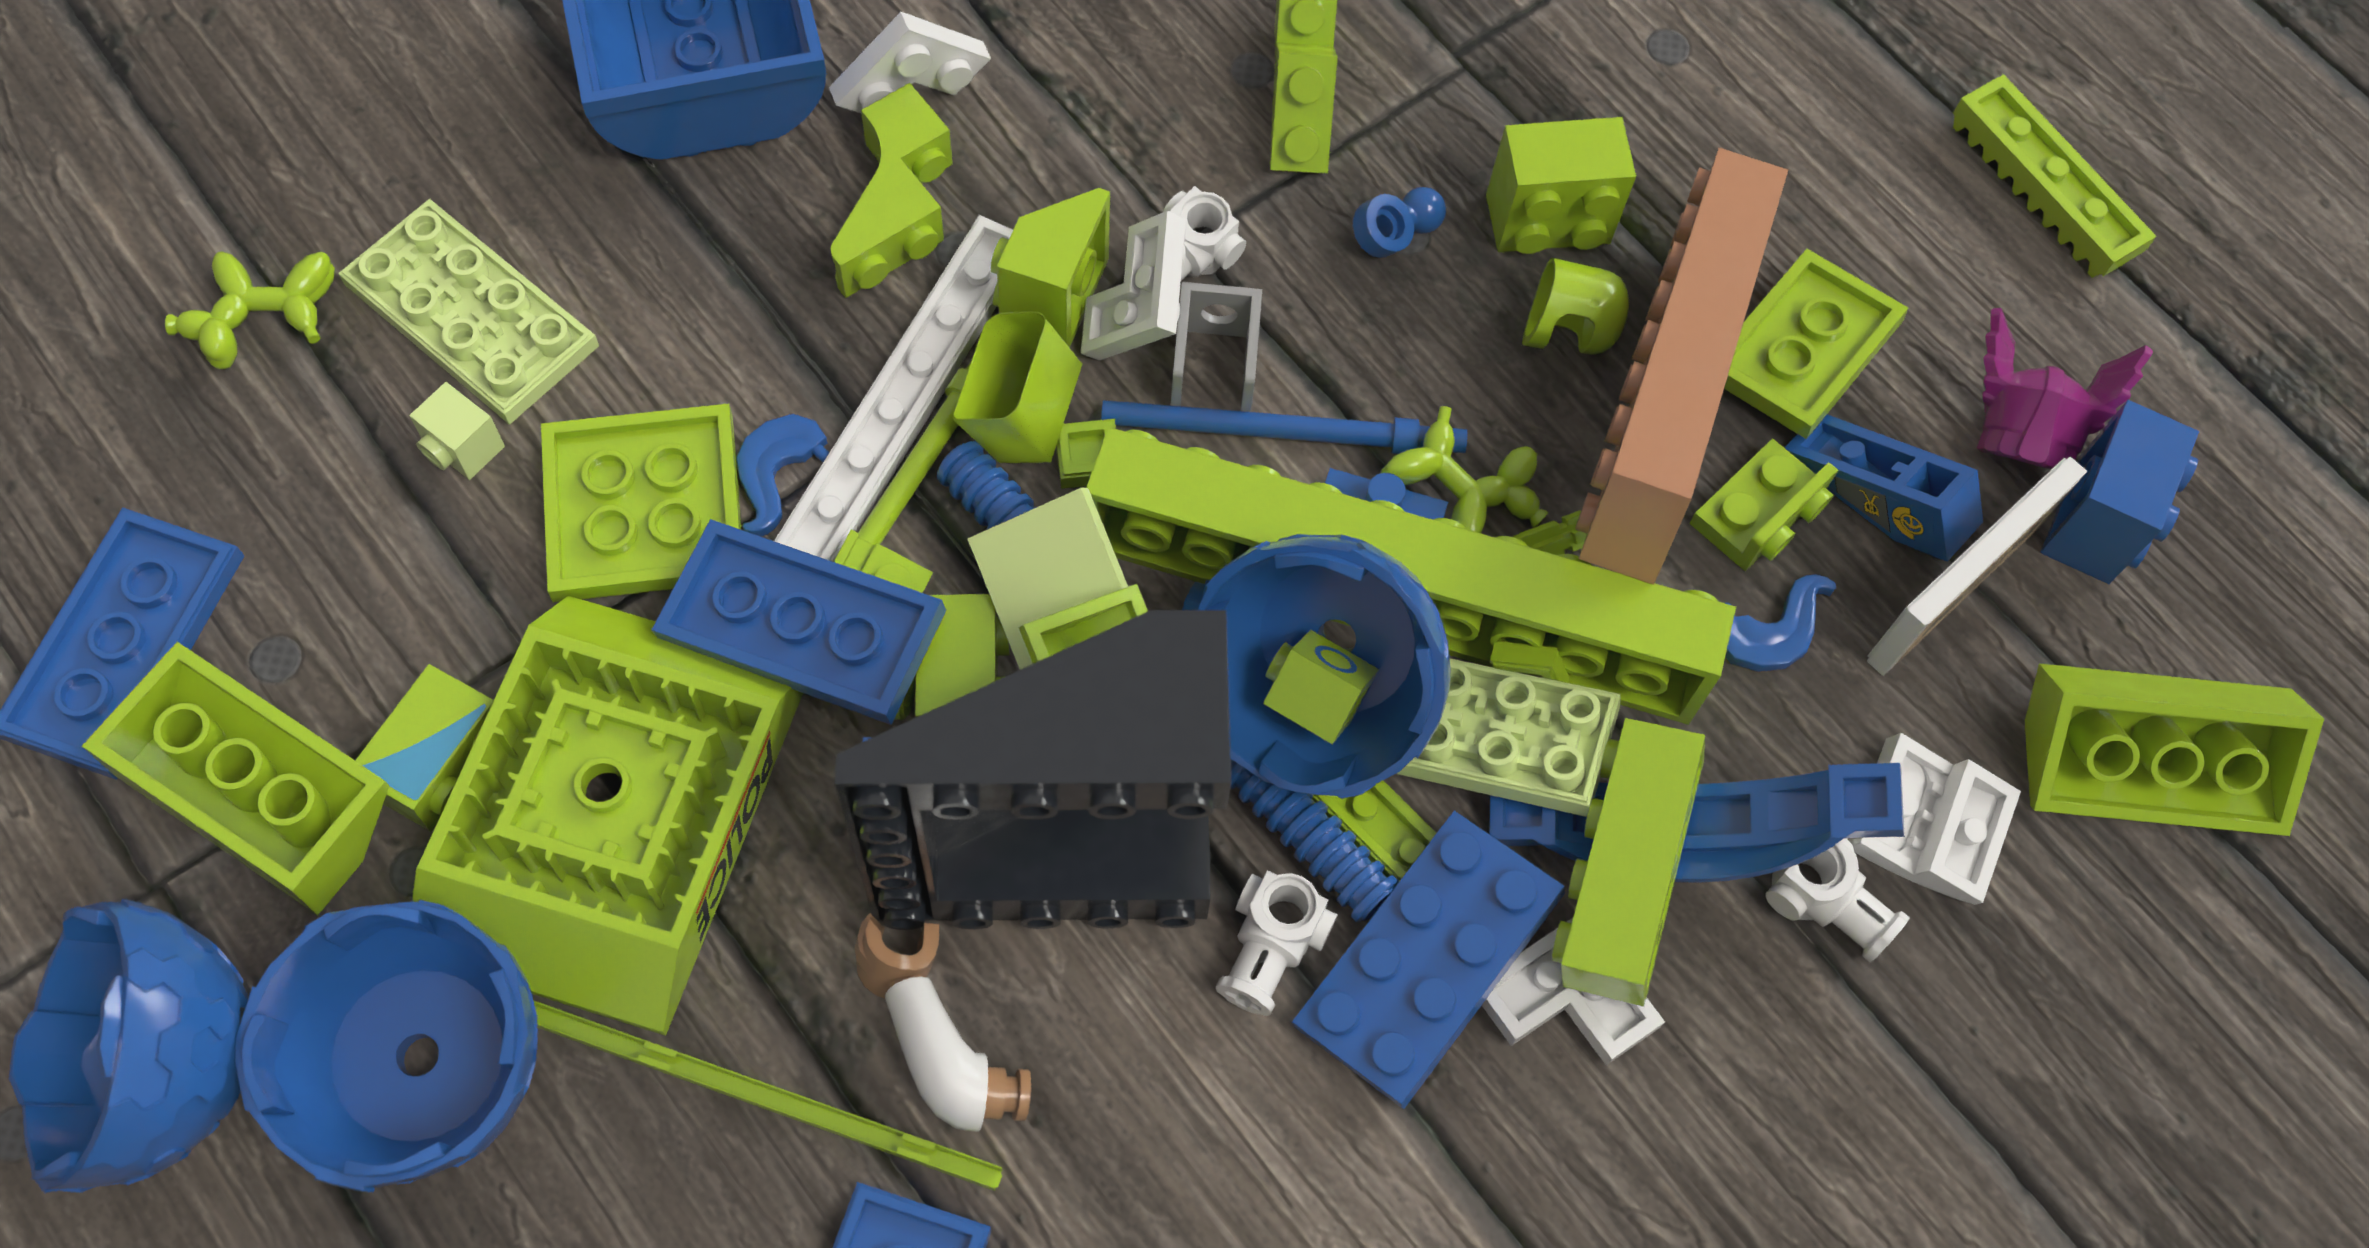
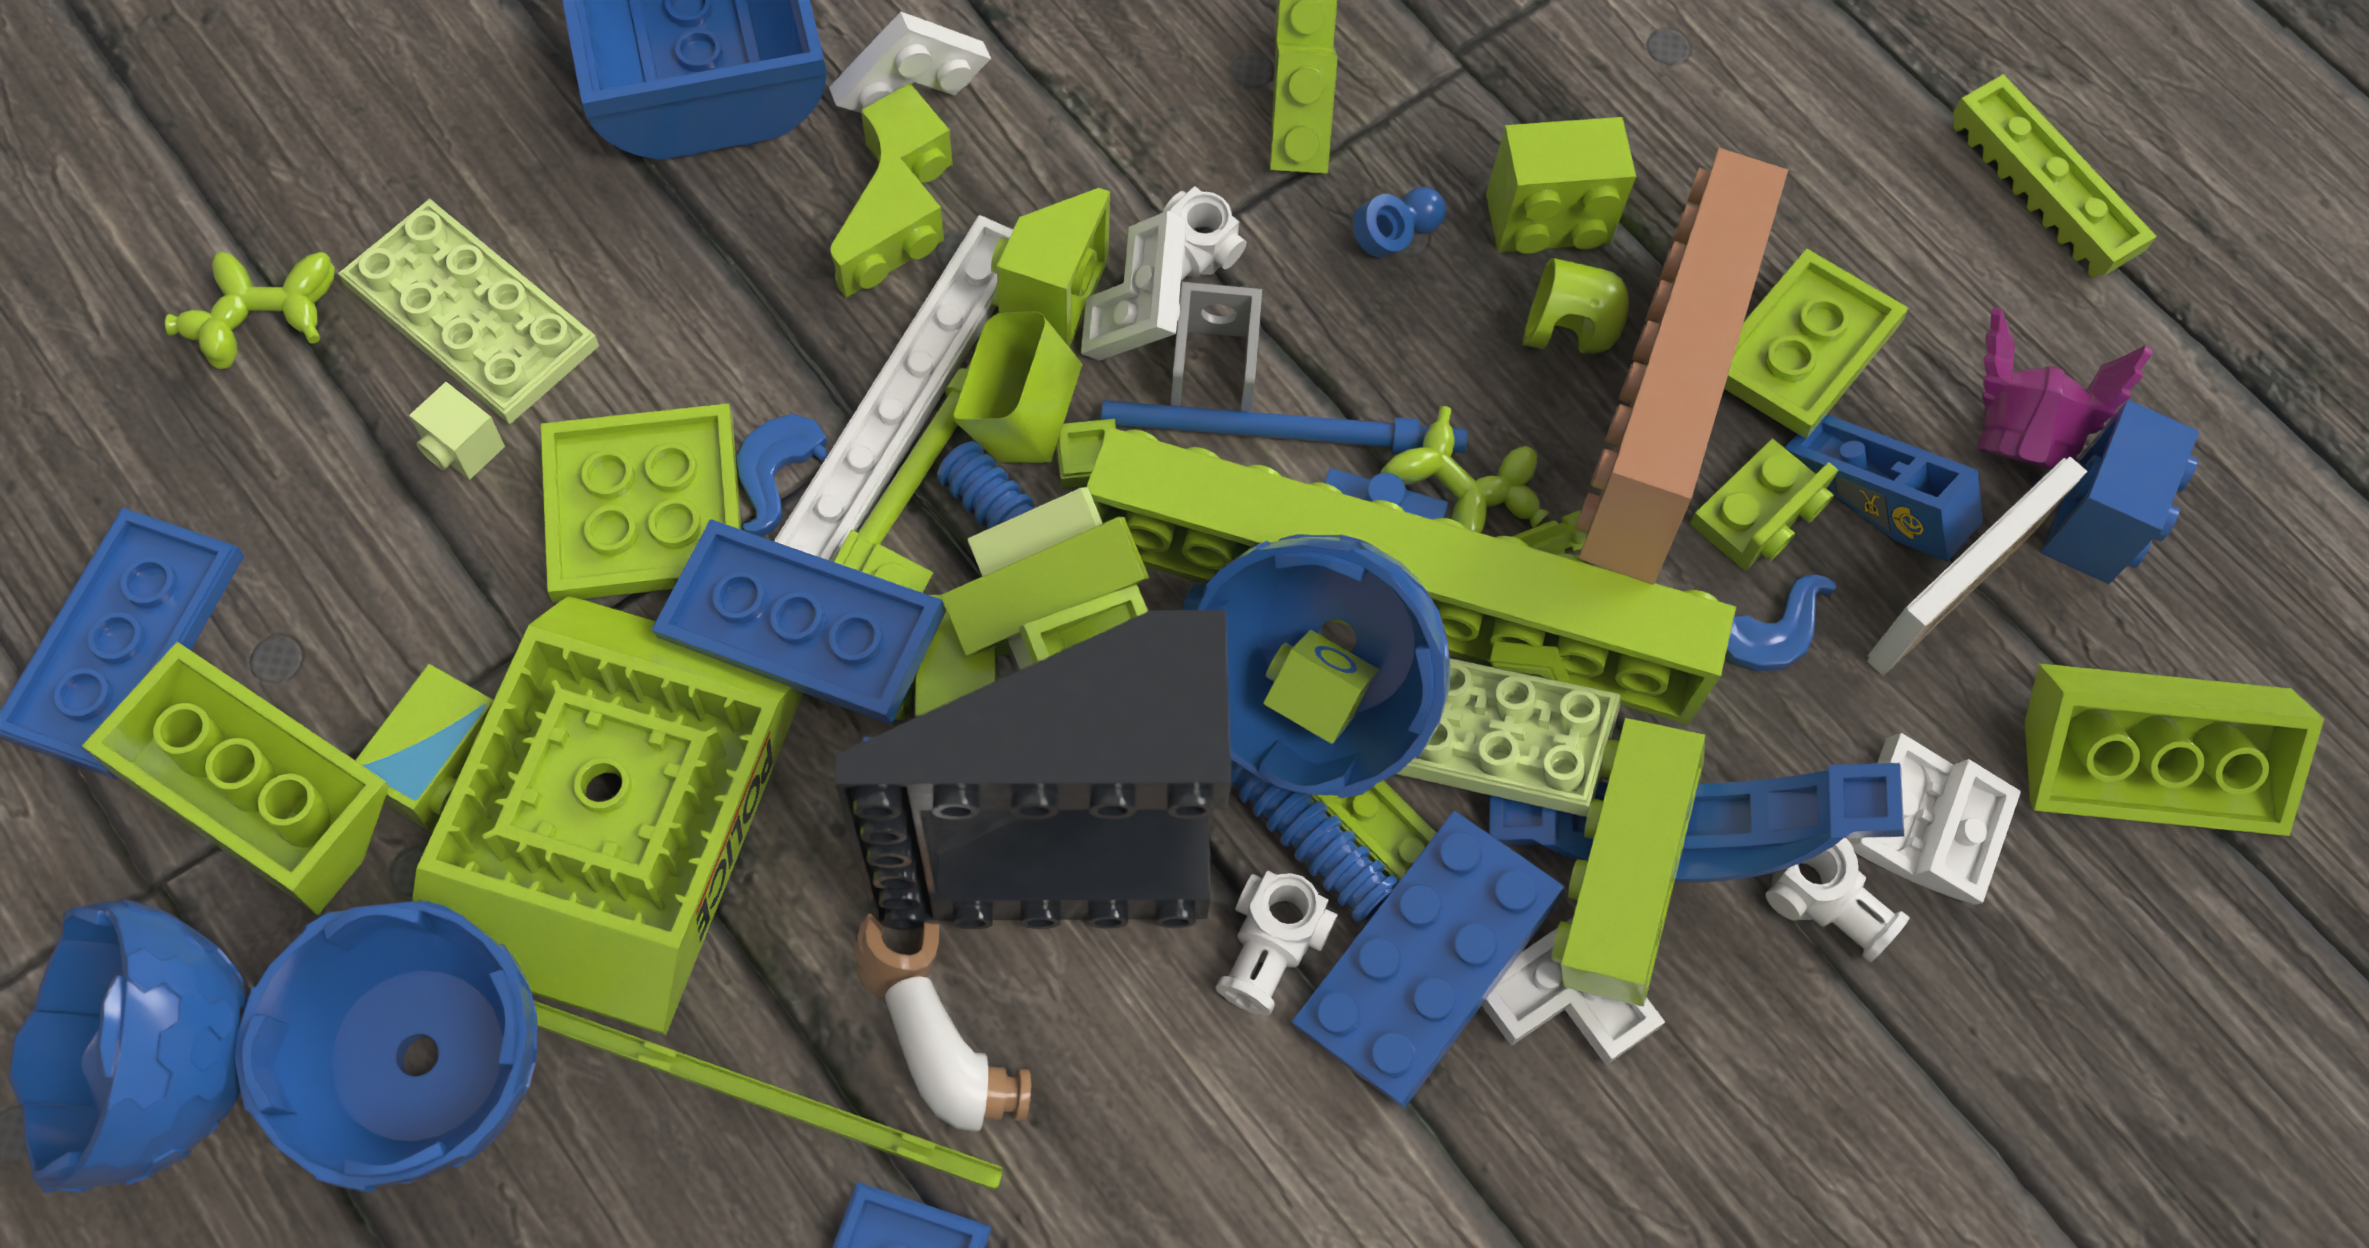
(1044, 584): none -> lime tile

